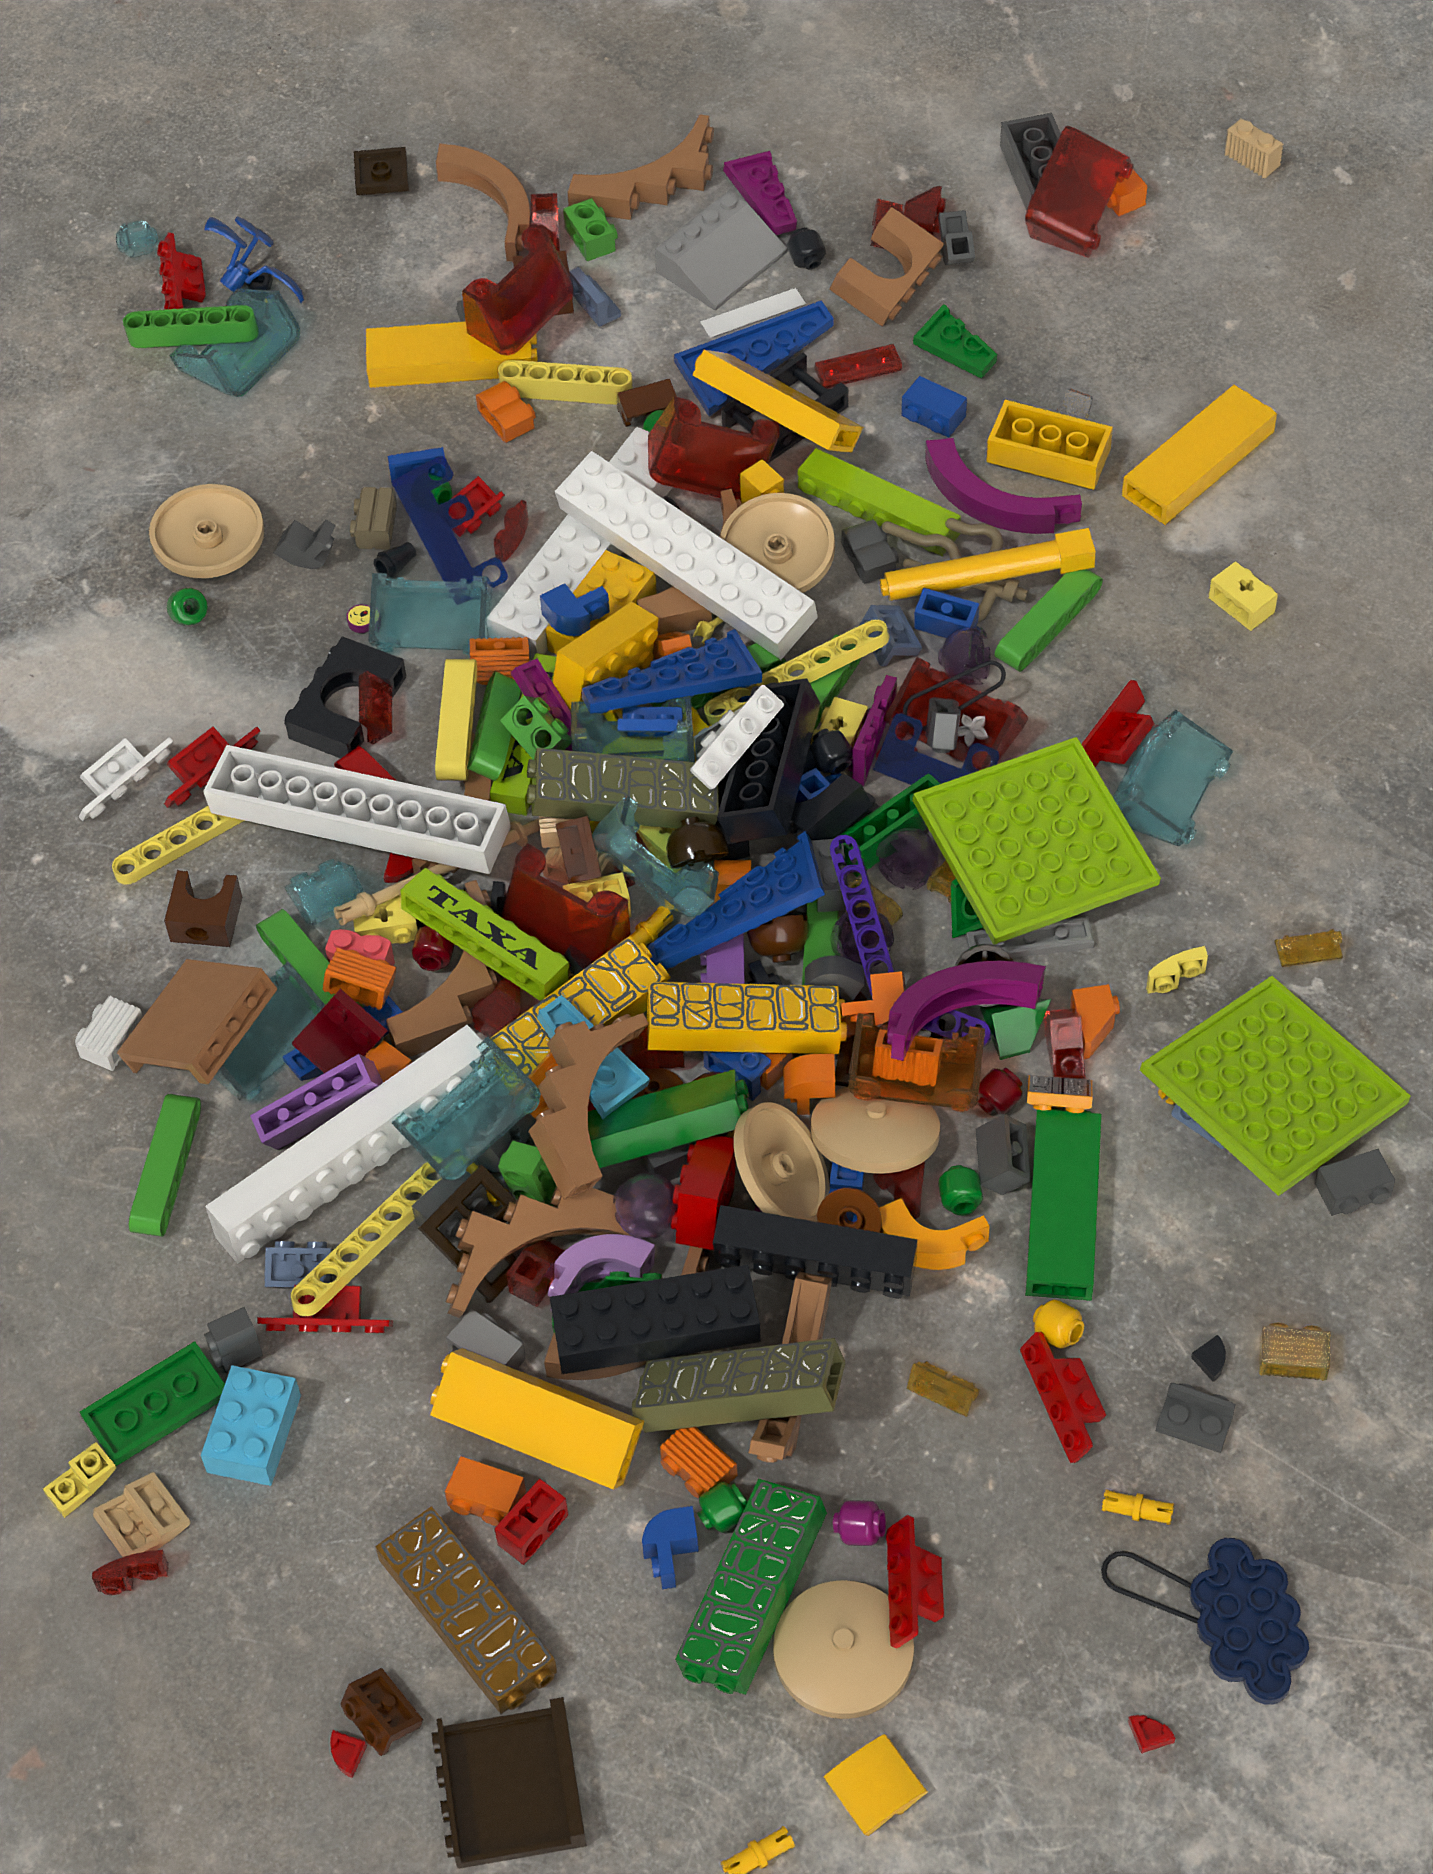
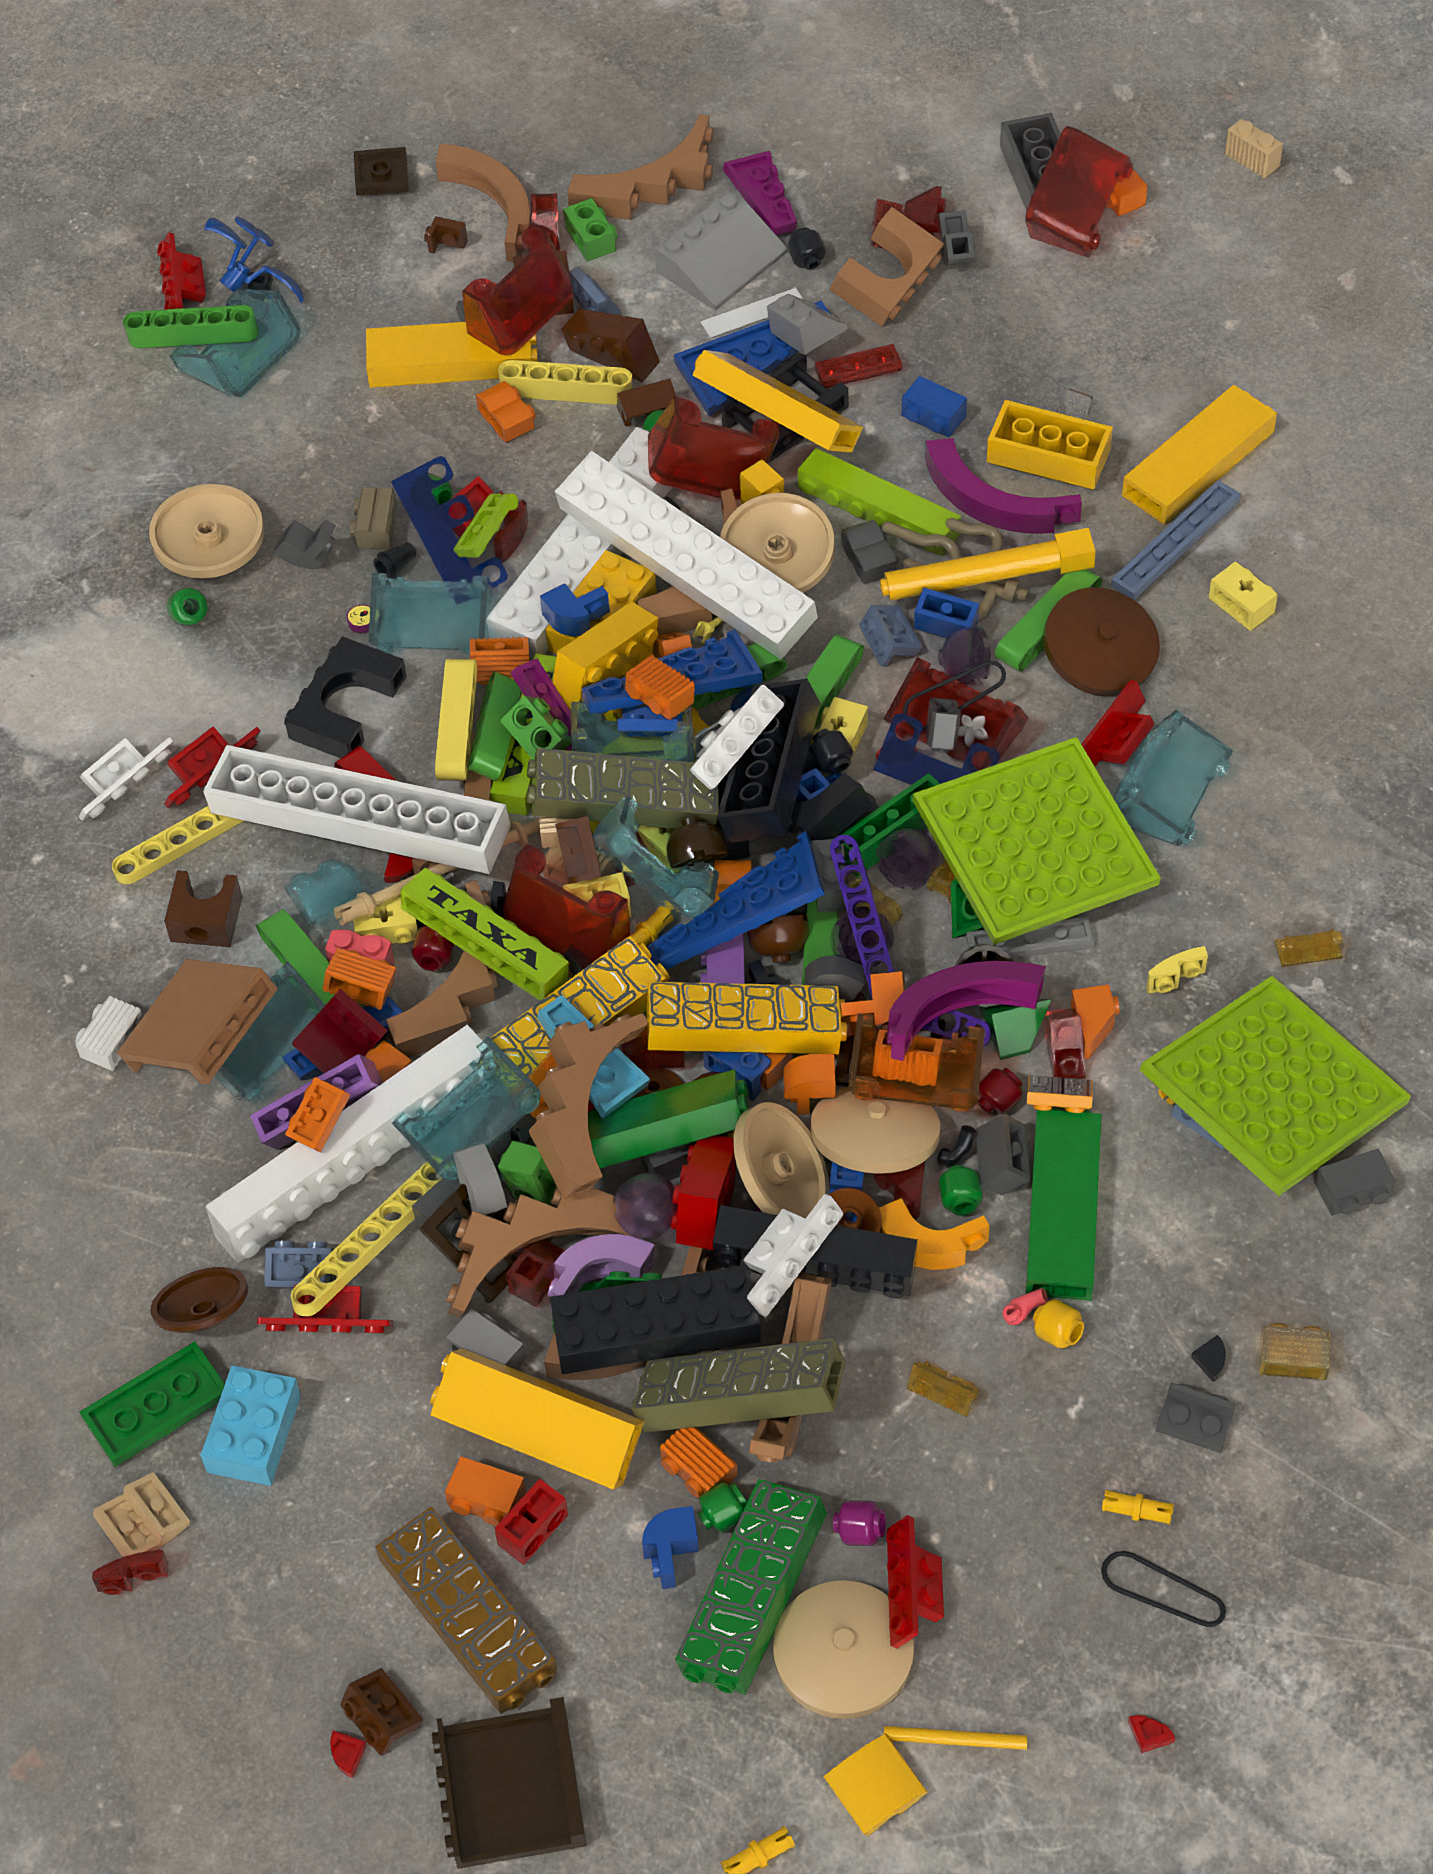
(83, 1478): light yellow slope -> none
(136, 238): clear light blue head -> none
(164, 1165): bright green beam -> none
(199, 1300): none -> reddish brown dish
(233, 1340): dark grey brick -> none
(317, 1114): none -> orange bracket
(375, 707): clear red bracket -> none
(406, 462): blue bracket -> none
(445, 232): none -> reddish brown bracket
(481, 1179): none -> light grey slope
(485, 524): none -> lime plate
(498, 1008): clear red slope -> none
(612, 341): none -> reddish brown wedge
(660, 687): none -> orange brick
(787, 1249): none -> white bracket
(802, 323): none -> light grey slope
(808, 663): light yellow beam -> none
(872, 730): magenta wing -> none
(953, 1737): none -> yellow bar
(954, 343): green wing -> none
(961, 1149): none -> black arm
(1020, 1307): none -> coral arm
(1065, 1394): red bracket -> none
(1100, 640): none -> reddish brown dish
(1175, 540): none -> sand blue plate
(1249, 1621): dark blue plate -> none

